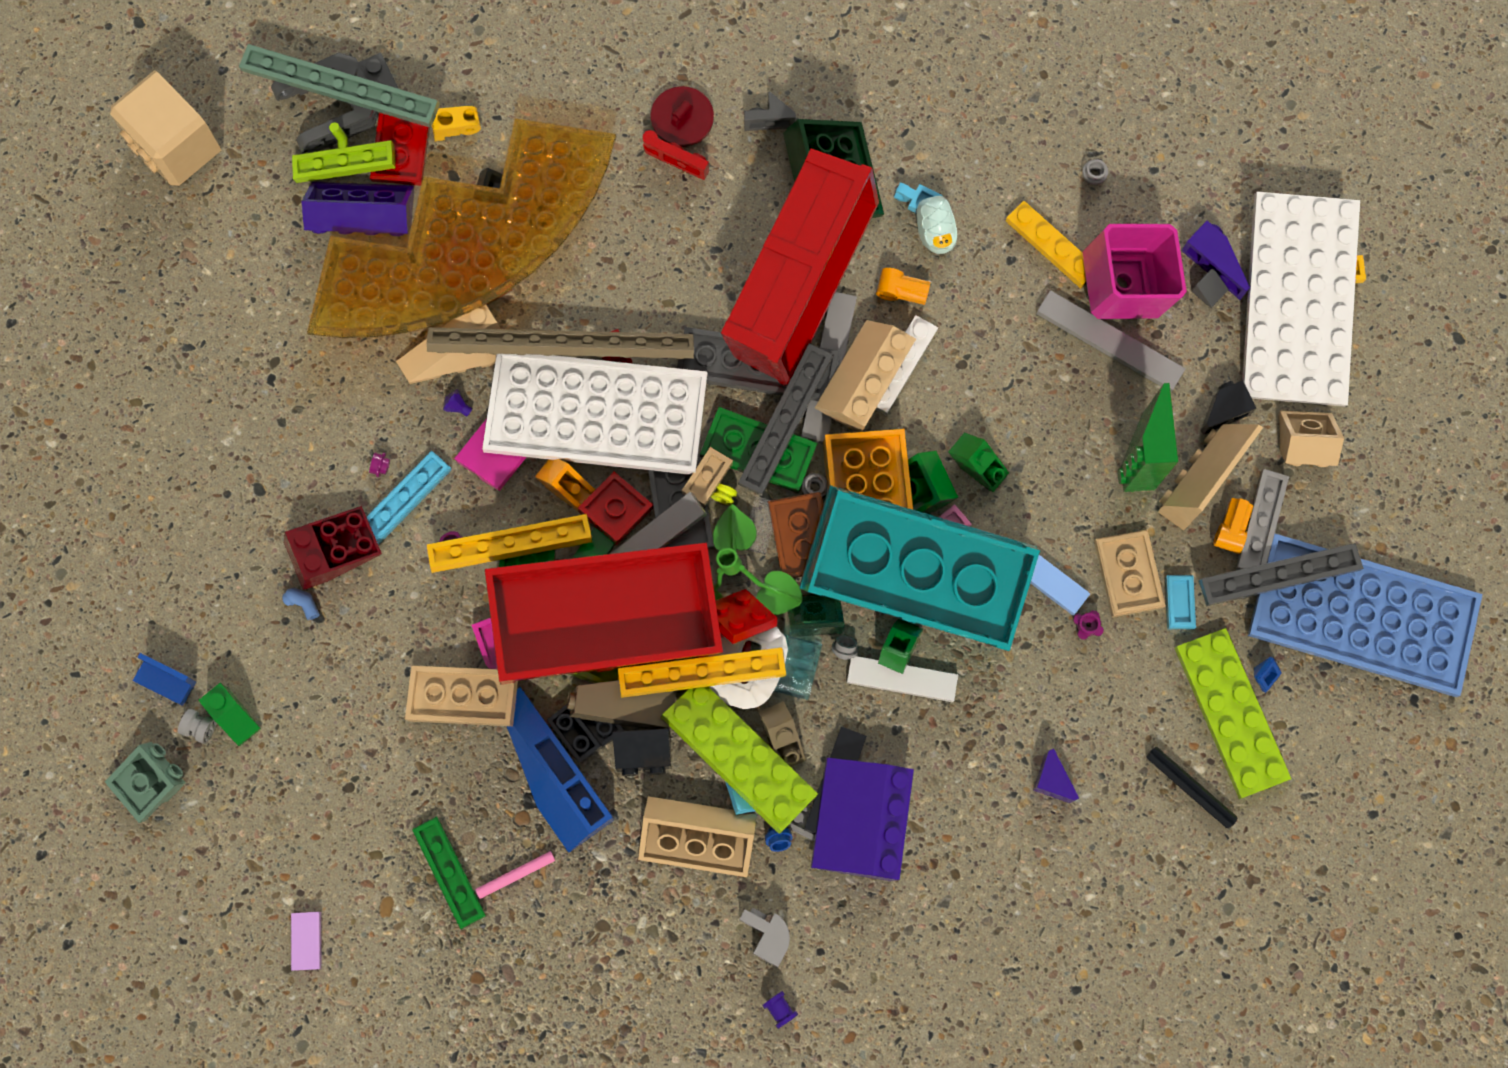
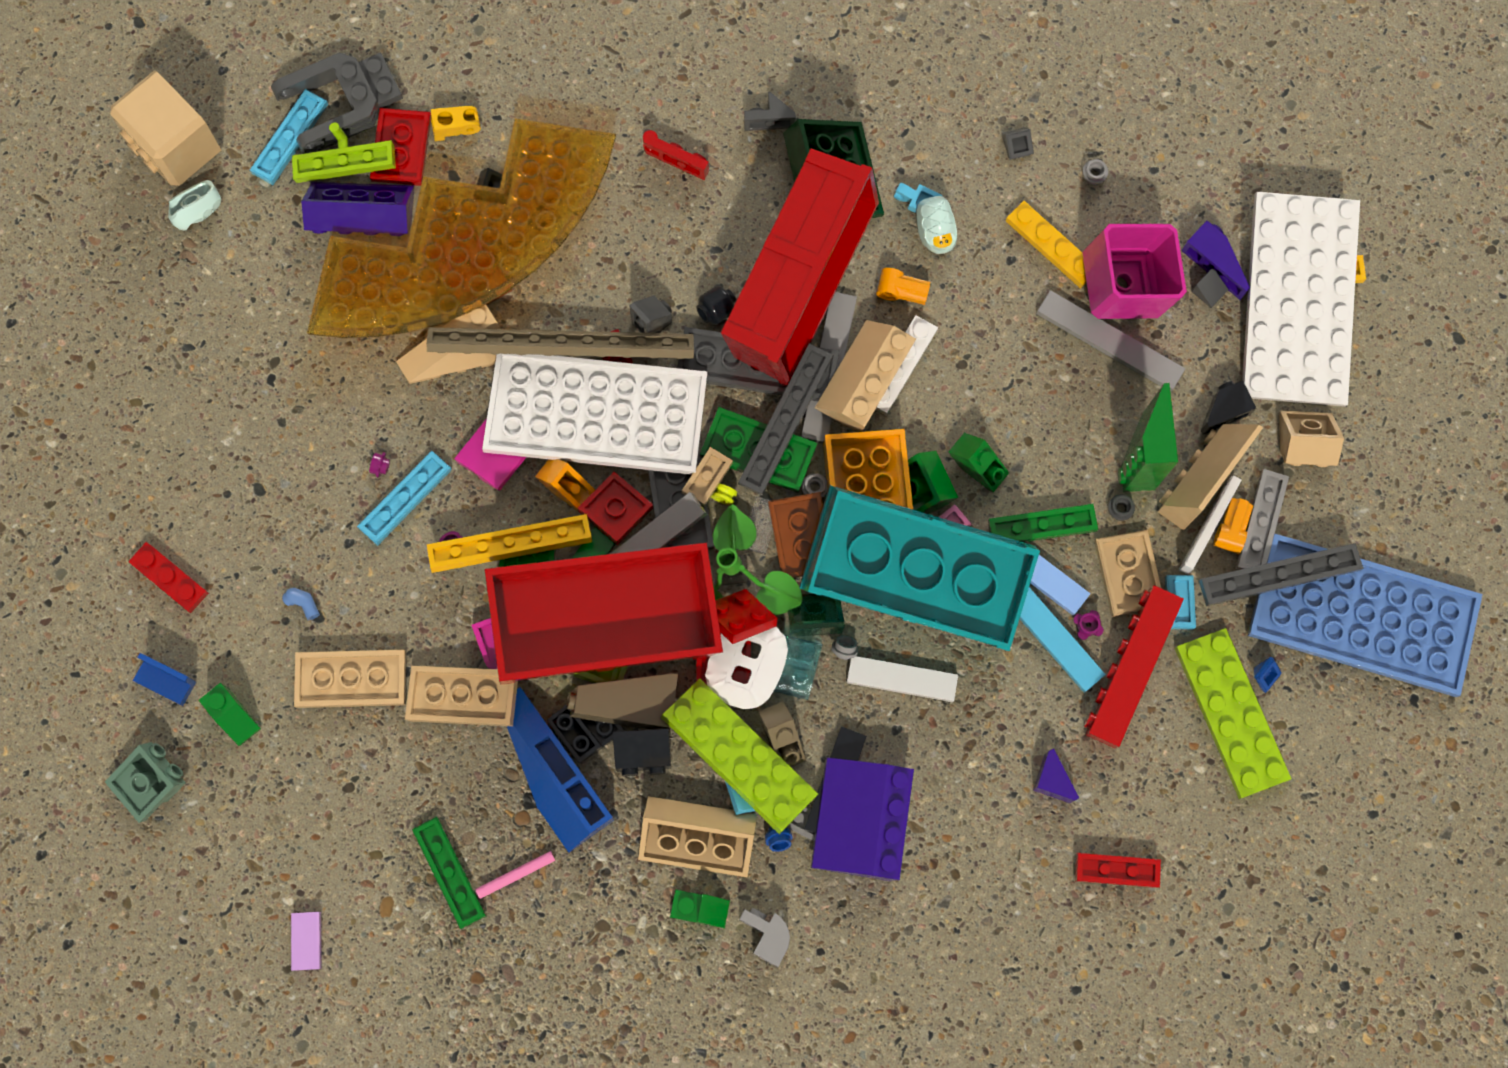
(168, 577): none -> red plate
(193, 205): none -> light aqua piece
(199, 727): light grey wheel -> none
(283, 143): none -> medium azure tile
(331, 547): dark red slope -> none
(339, 85): sand green plate -> none
(350, 678): none -> tan plate
(455, 403): dark purple rock -> none
(650, 315): none -> dark grey slope
(682, 116): dark red shield -> none
(700, 908): none -> green slope
(701, 672): yellow plate -> none
(715, 305): none -> black head
(780, 1009): dark purple bush -> none
(899, 645): green slope -> none
(1018, 143): none -> dark grey slope
(1046, 523): none -> green plate
(1059, 643): none -> medium azure tile
(1118, 870): none -> red plate
(1124, 500): none -> dark grey plate
(1133, 667): none -> red brick
(1192, 787): black axle -> none
(1209, 525): none -> white tile

